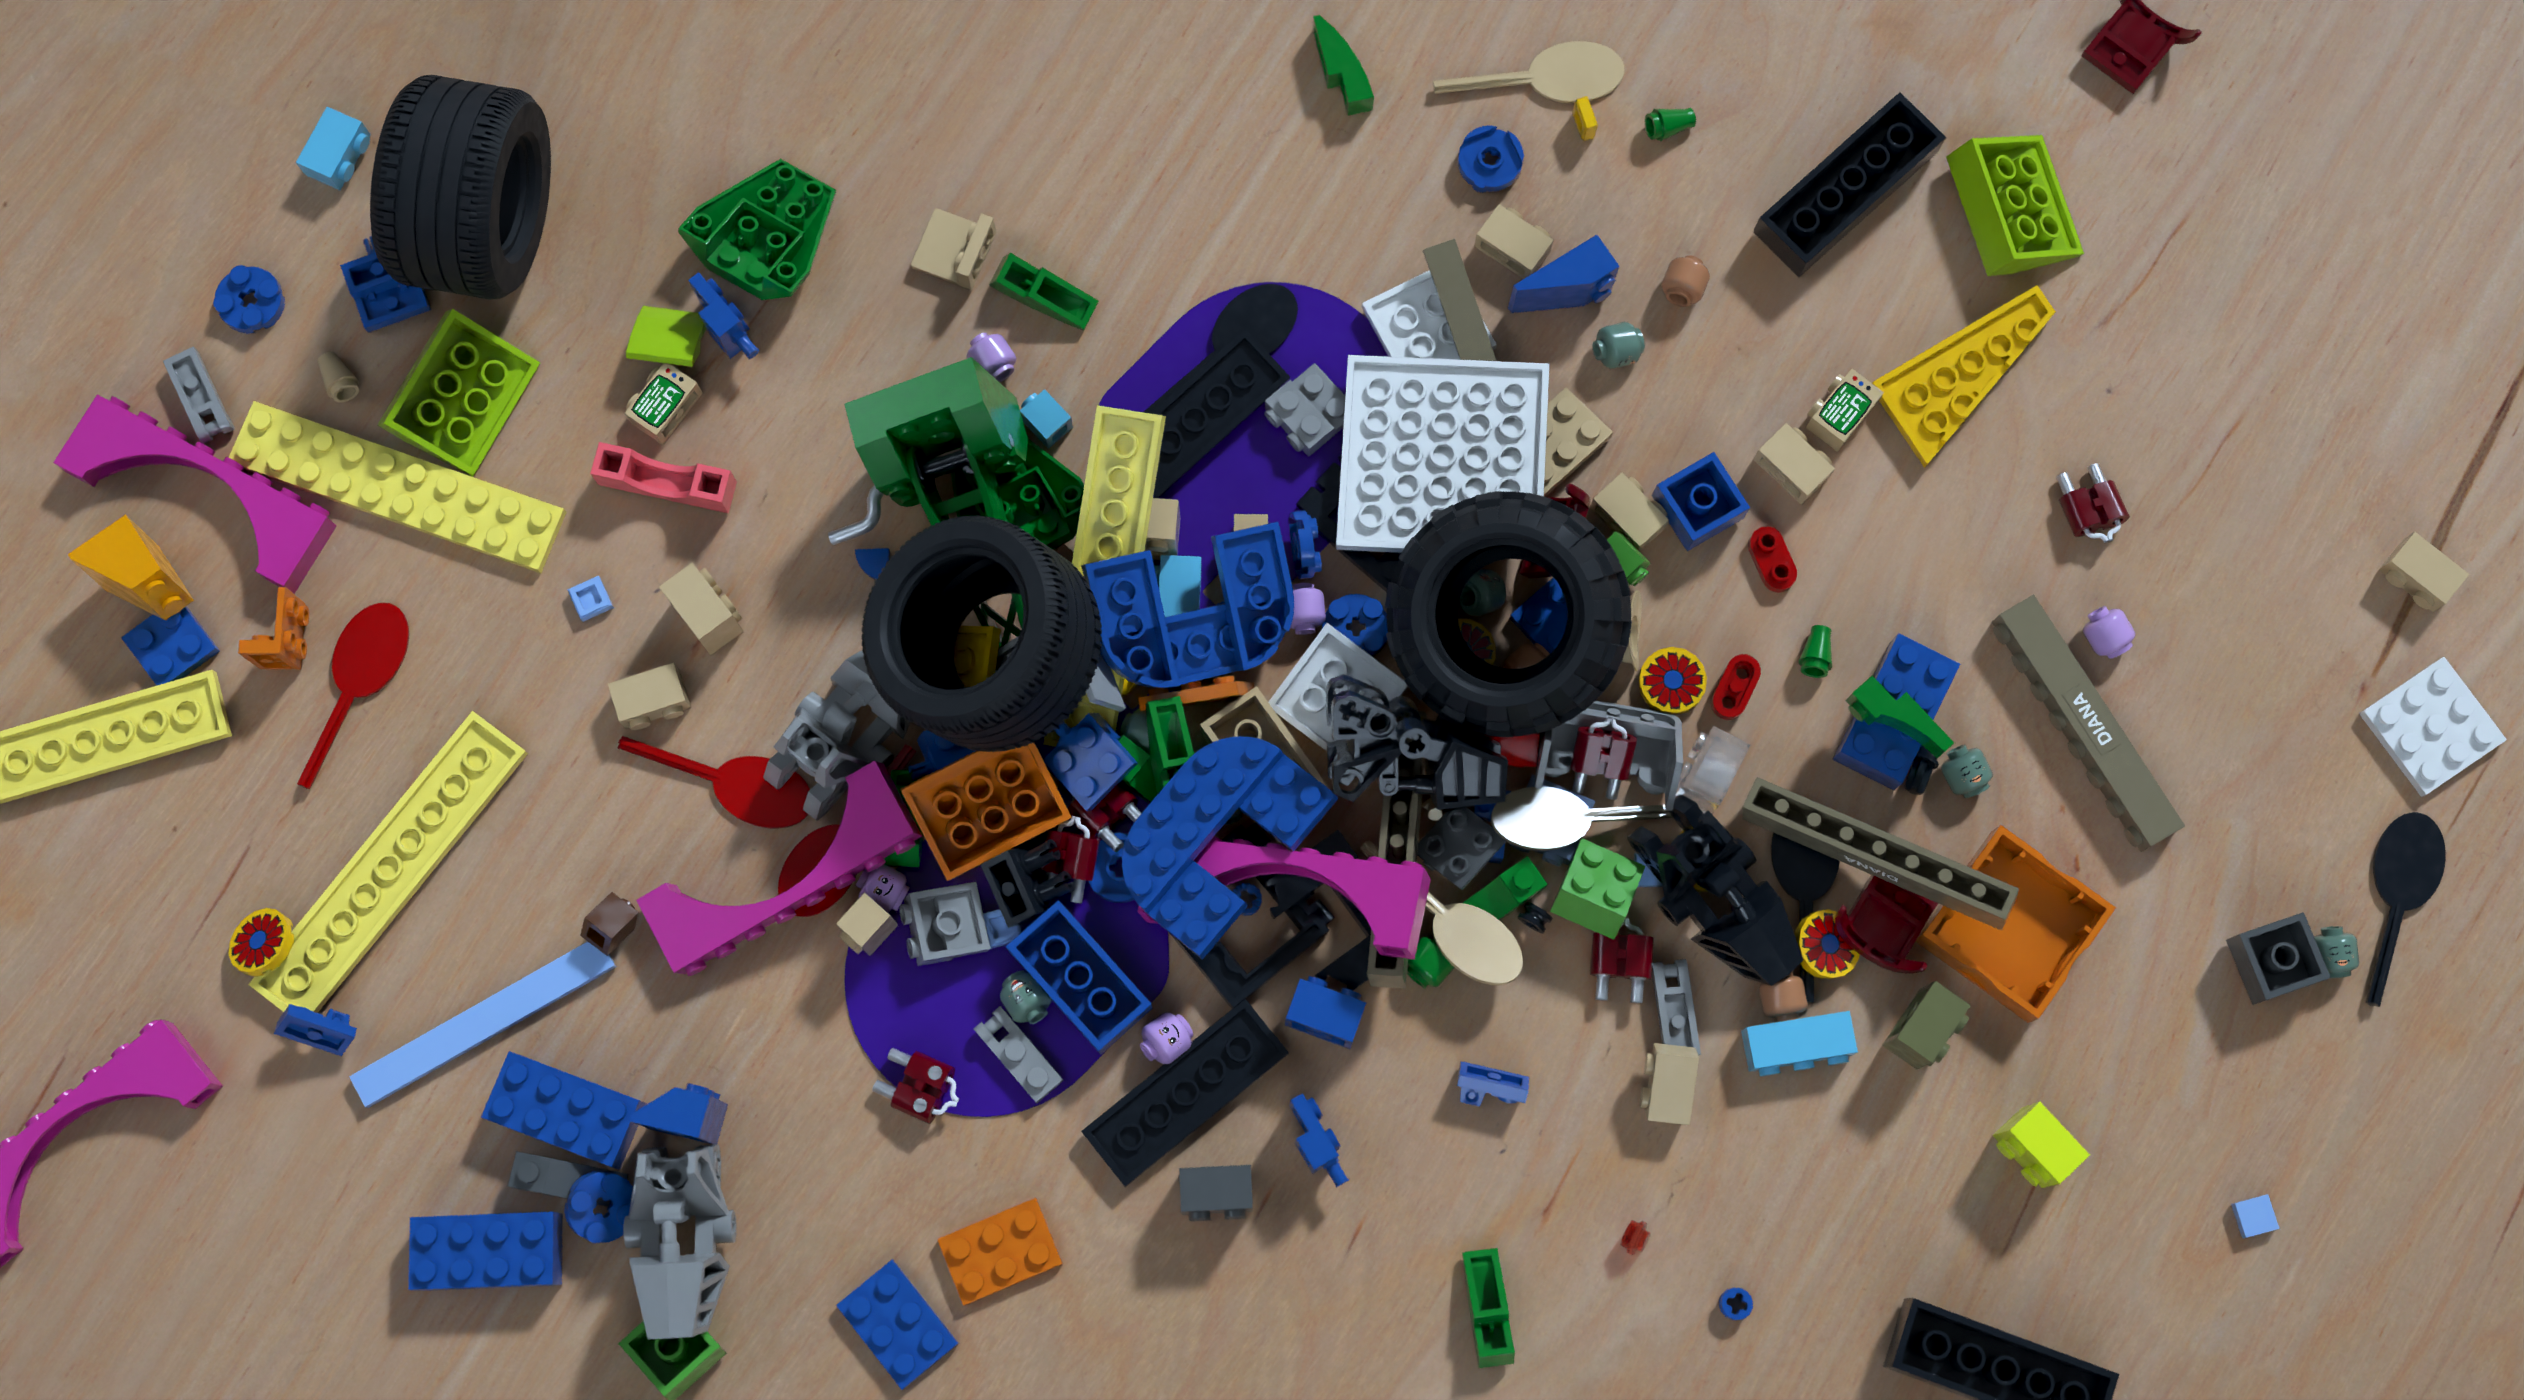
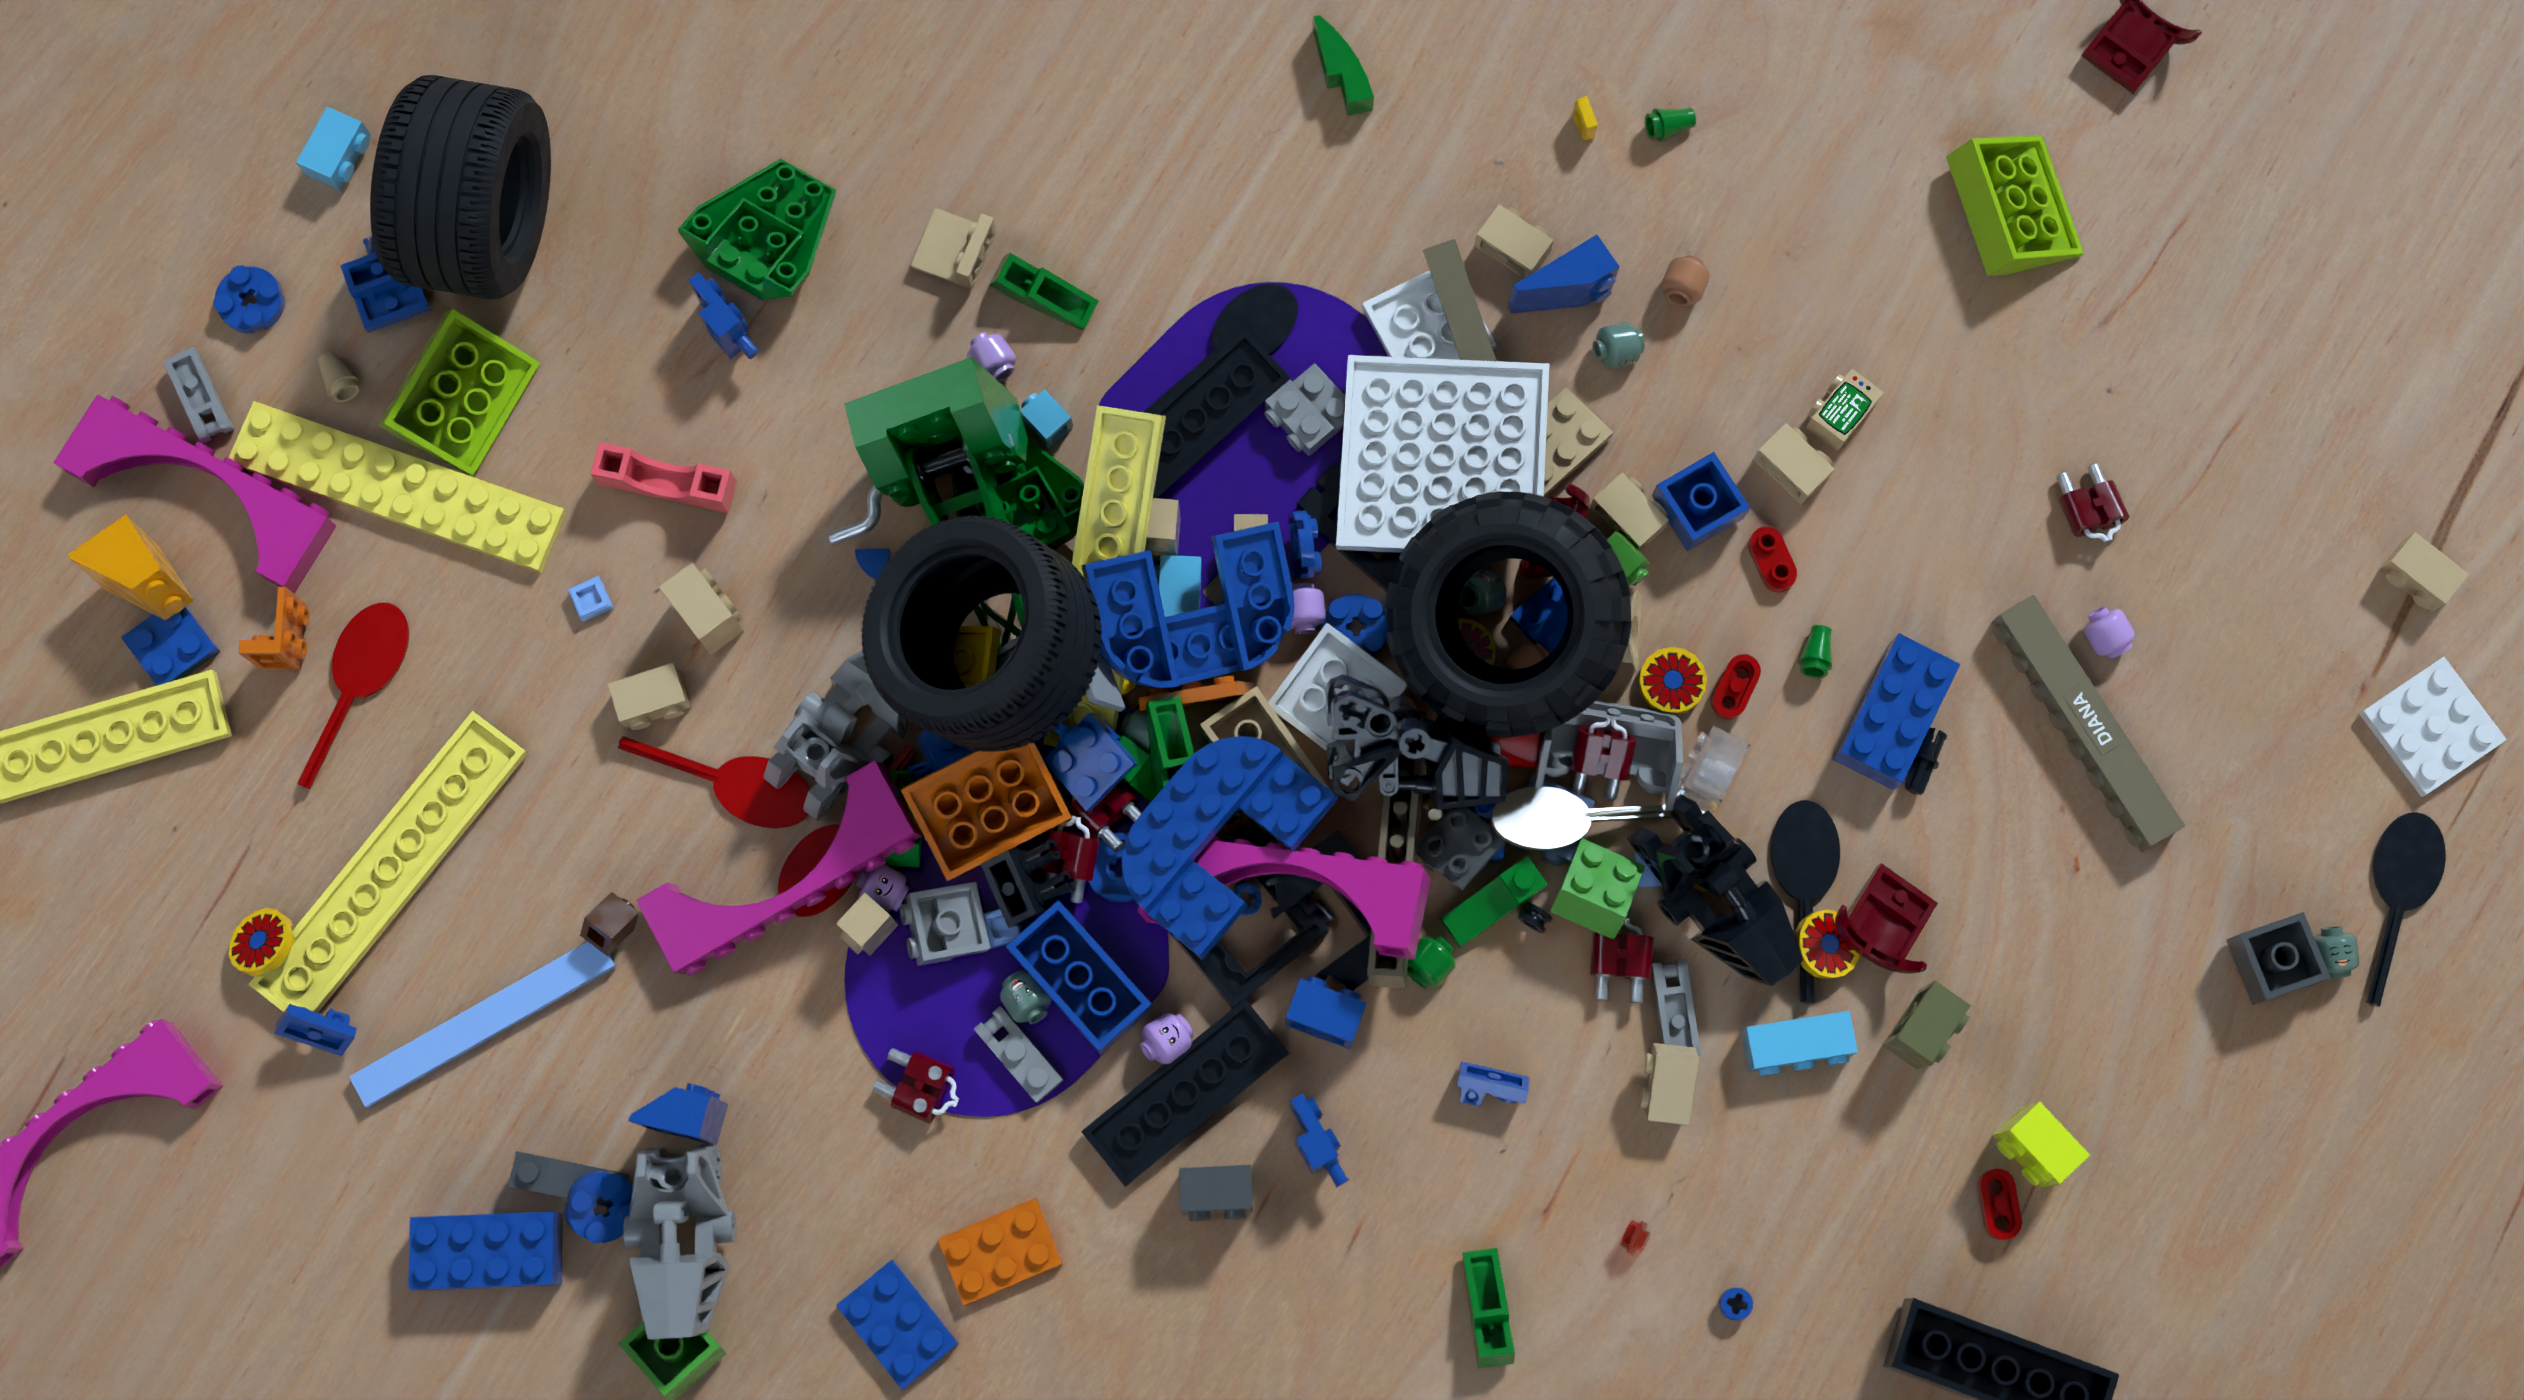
(563, 1110): blue brick -> none
(663, 402): brick -> none
(666, 336): lime slope -> none
(1471, 939): tan piece -> none
(1496, 142): blue plate -> none
(1557, 73): tan piece -> none
(1784, 998): nougat head -> none
(1849, 184): black brick -> none
(1875, 704): green slope -> none
(1880, 853): dark tan brick -> none
(1946, 383): yellow wing -> none
(1967, 771): sand green head -> none
(2002, 1204): none -> red plate
(2041, 939): orange tile -> none
(2255, 1216): light blue tile -> none

